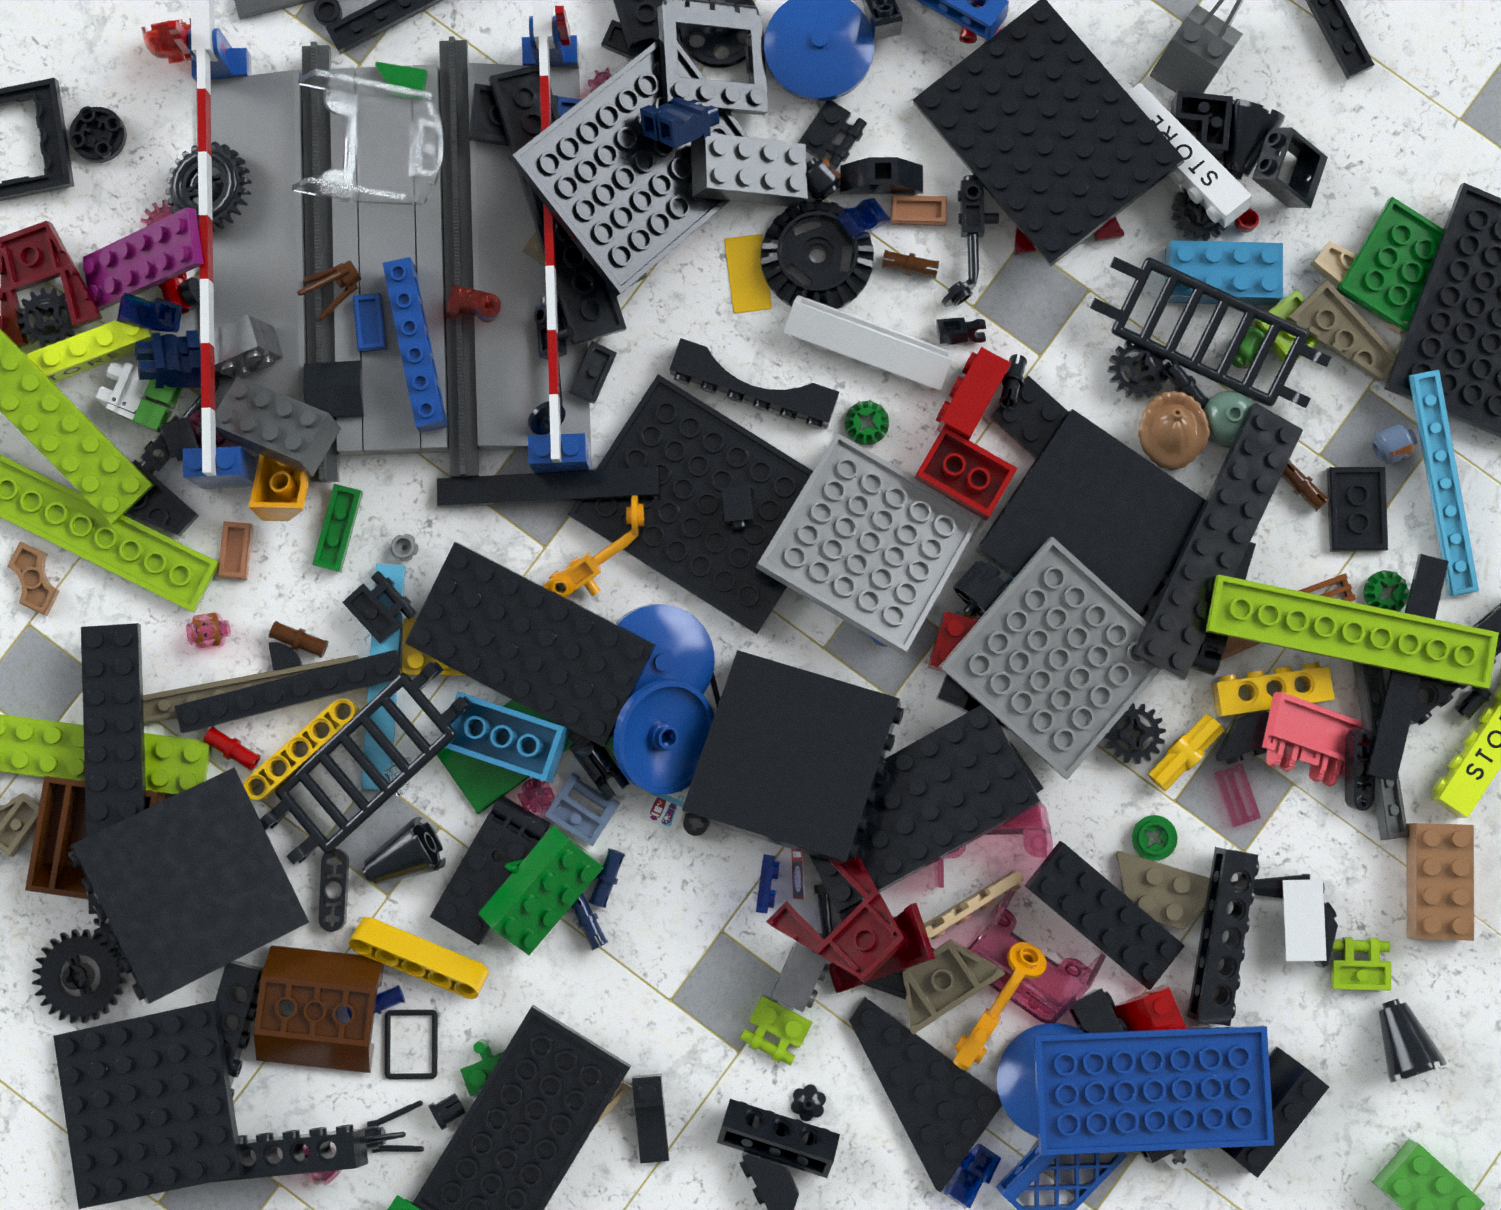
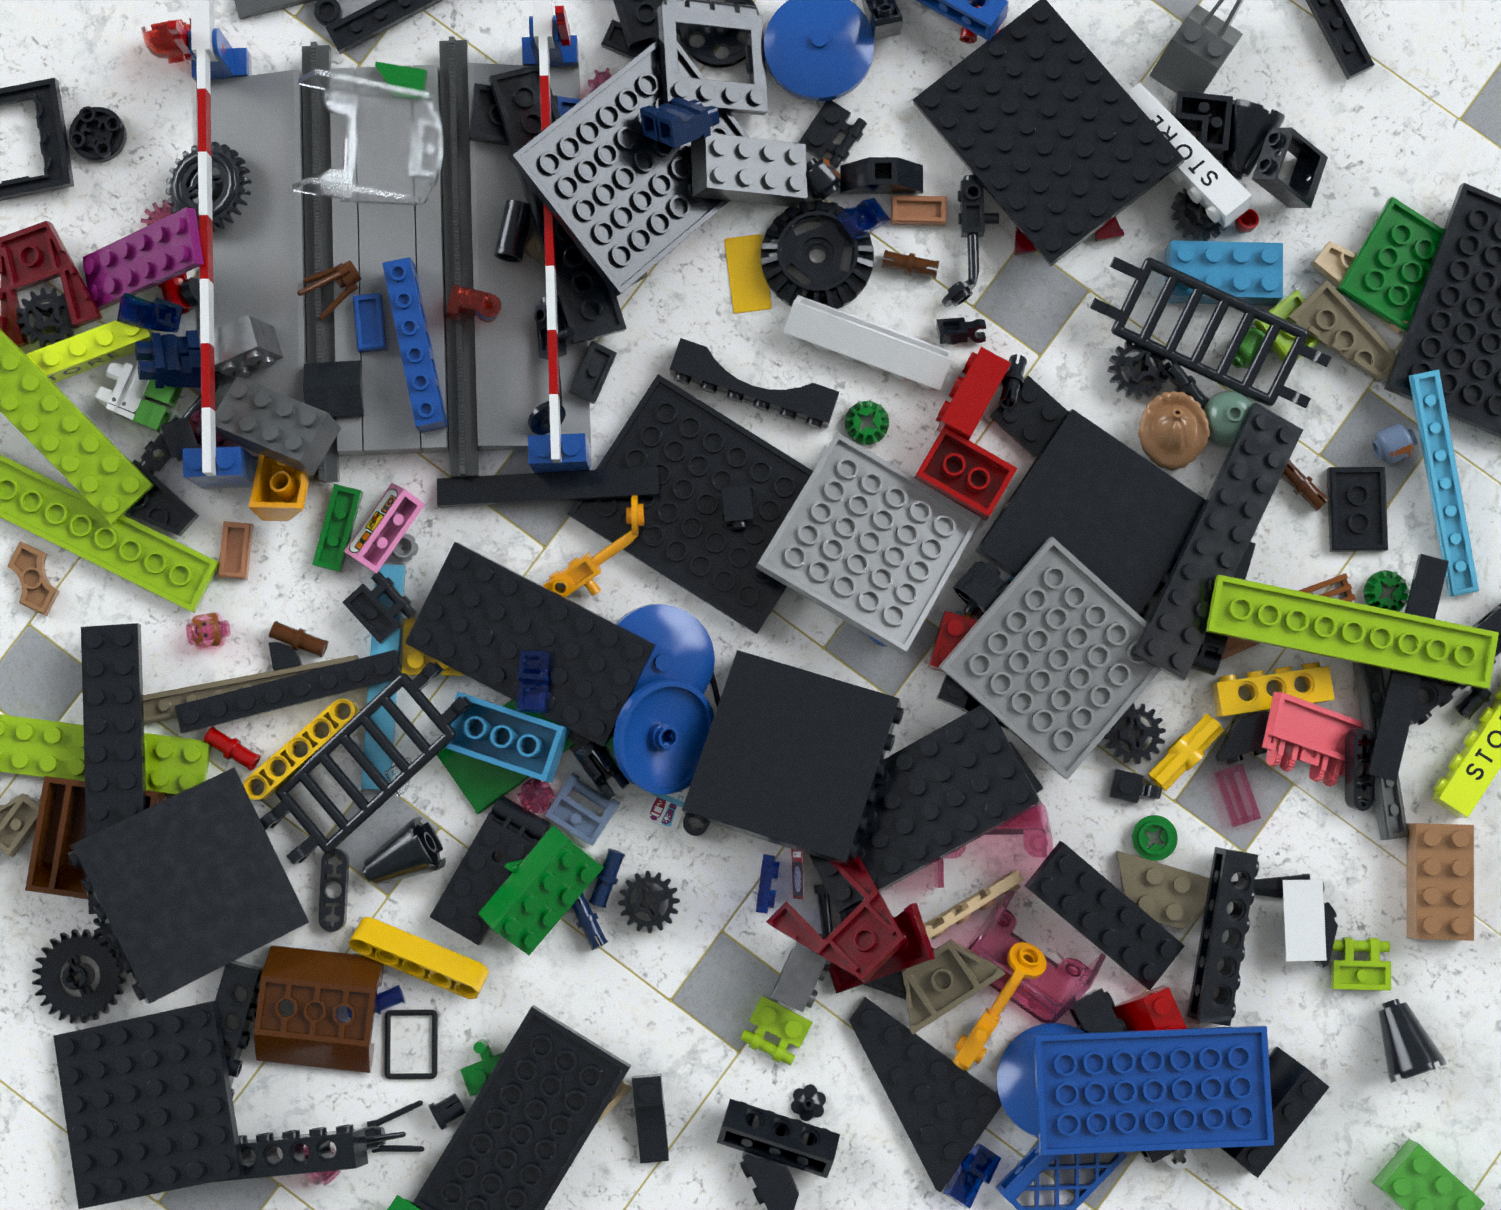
(384, 527): none -> bright pink brick
(513, 231): none -> black pin
(533, 681): none -> clear blue slope
(636, 907): none -> black gear
(1129, 786): none -> black plate

